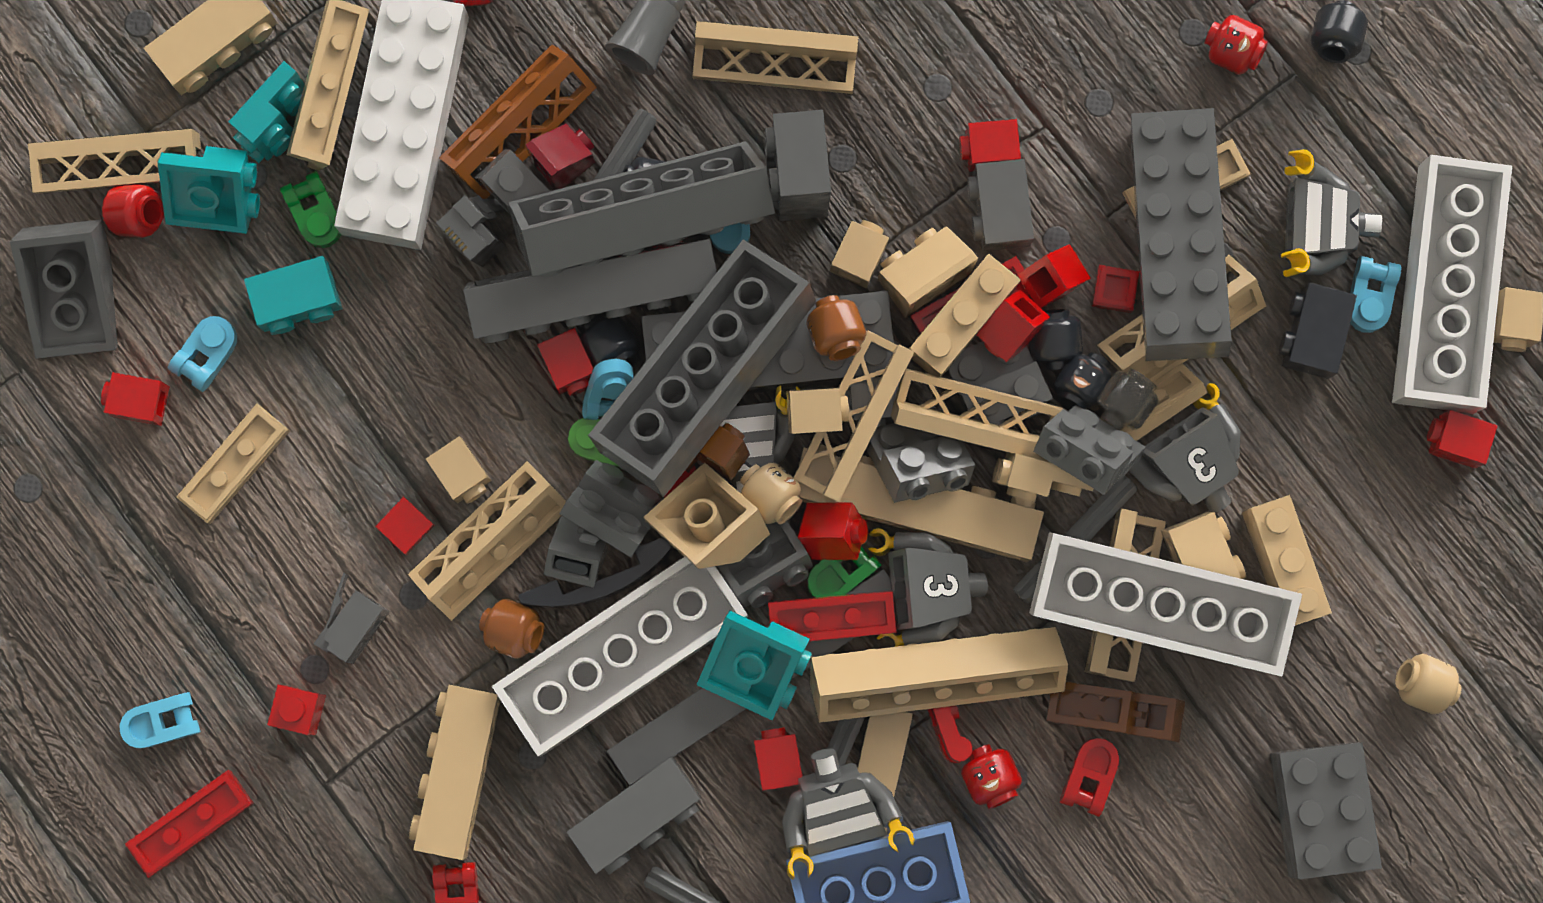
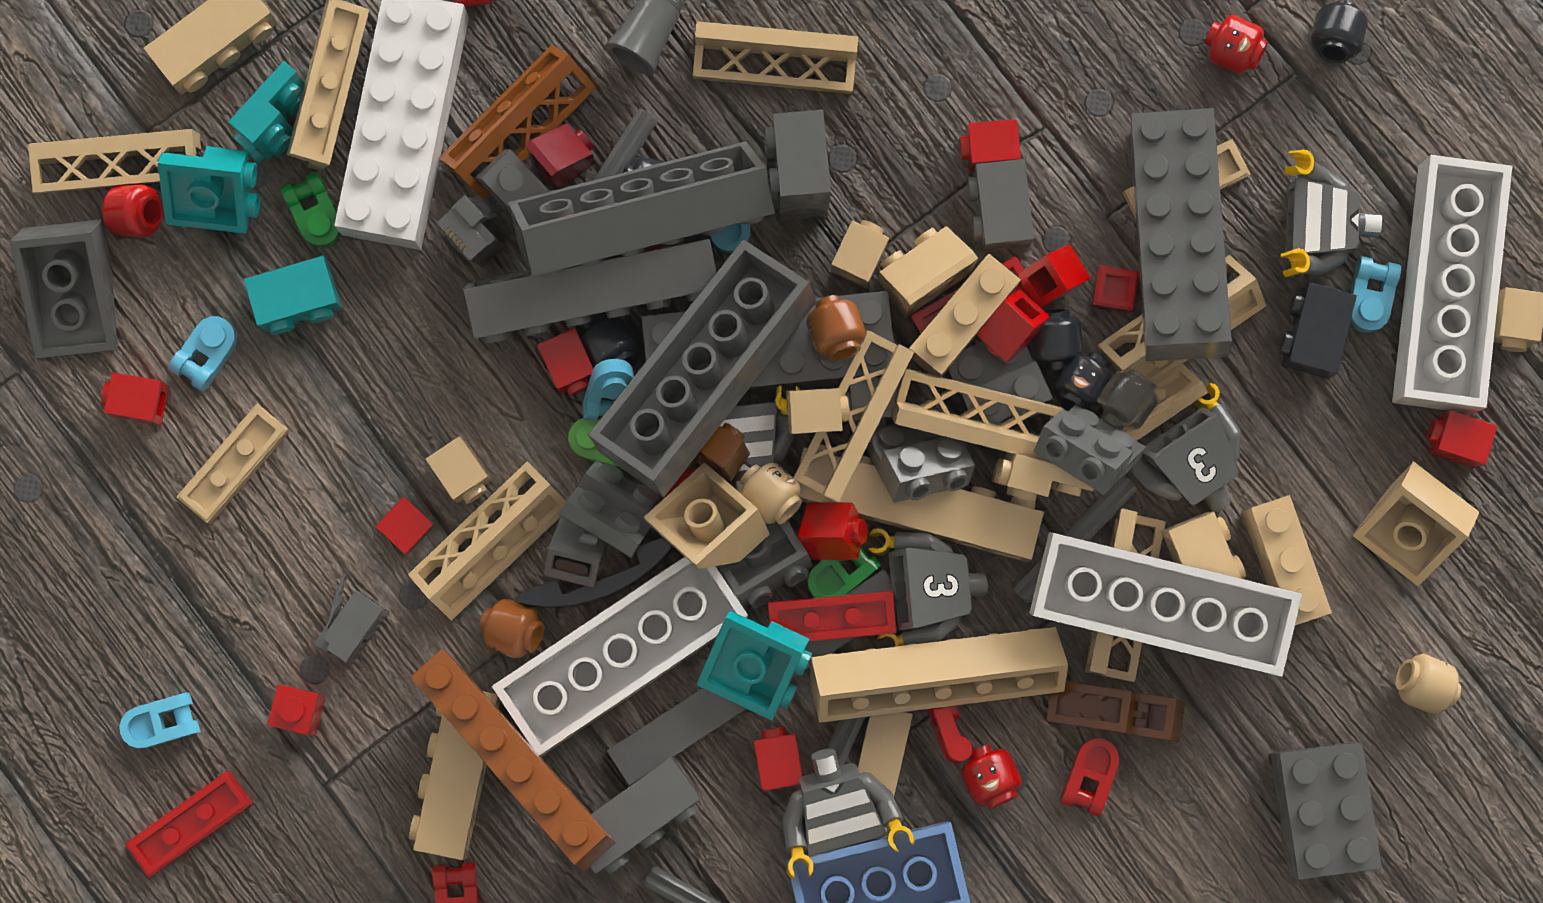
(513, 760): none -> dark orange brick
(1416, 524): none -> tan slope

